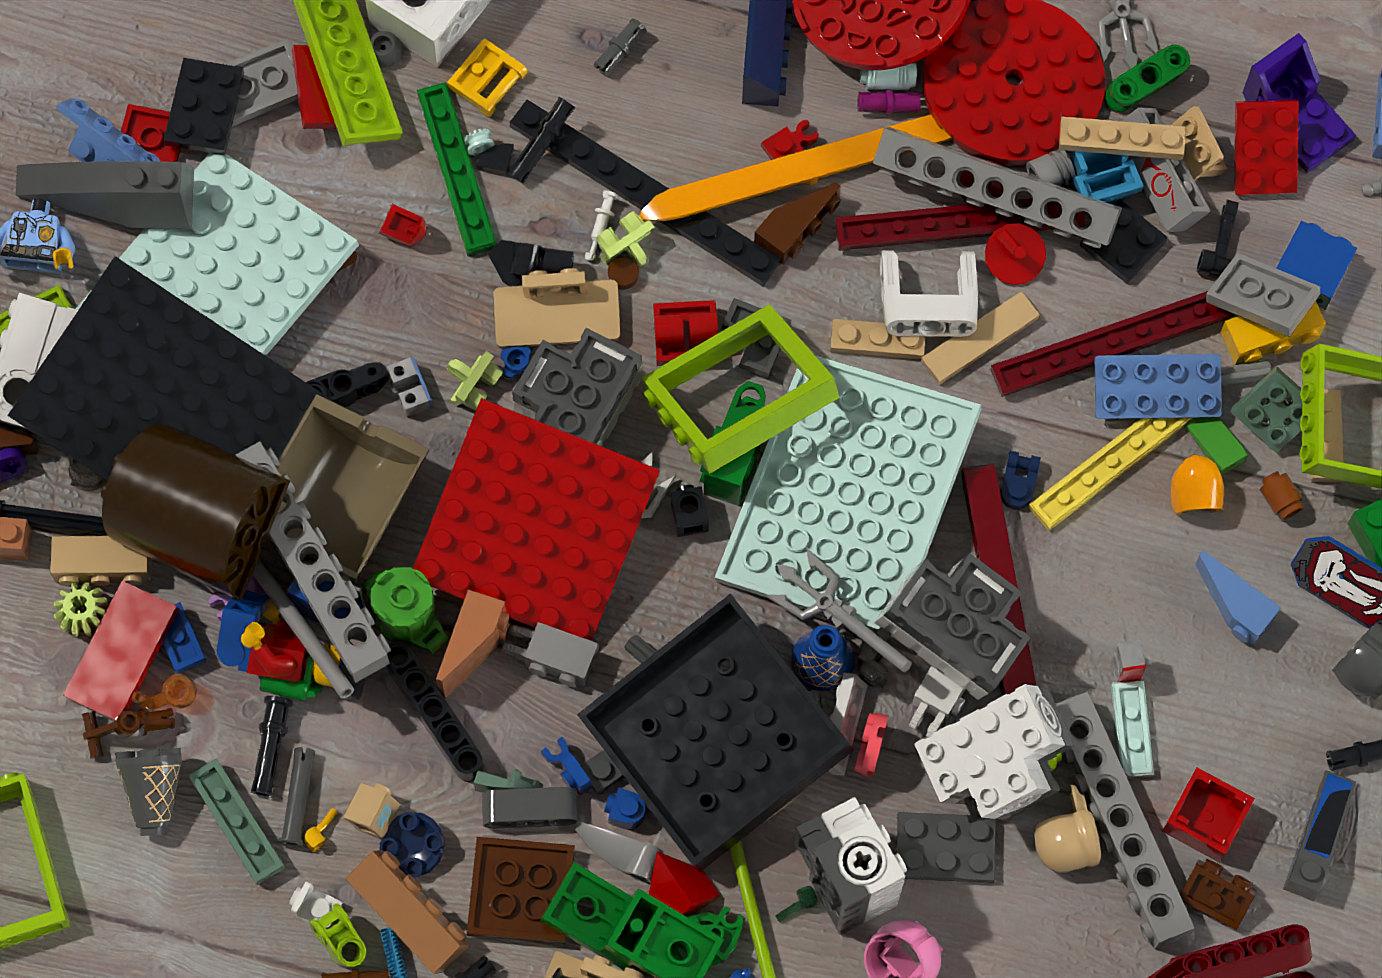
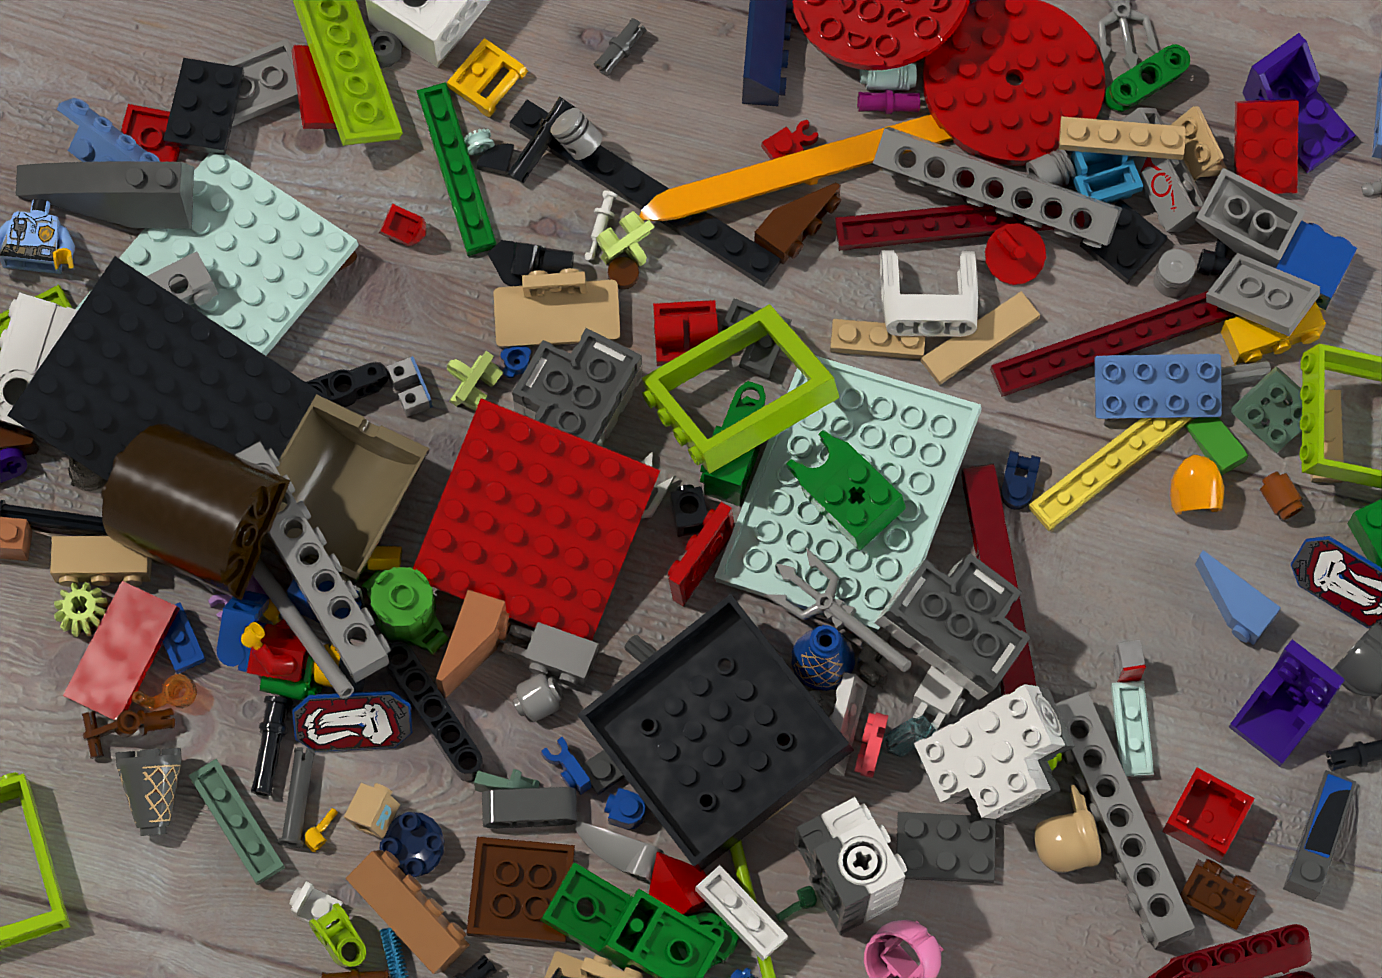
(188, 274): none -> light grey brick
(352, 723): none -> shield
(385, 558): none -> yellow tile
(538, 697): none -> light grey head
(576, 133): none -> light grey piece
(701, 553): none -> red plate
(741, 913): none -> white plate
(841, 483): none -> green brick
(900, 745): none -> clear light blue piece
(1174, 273): none -> light grey piece
(1249, 218): none -> light grey slope
(1287, 703): none -> dark purple bracket

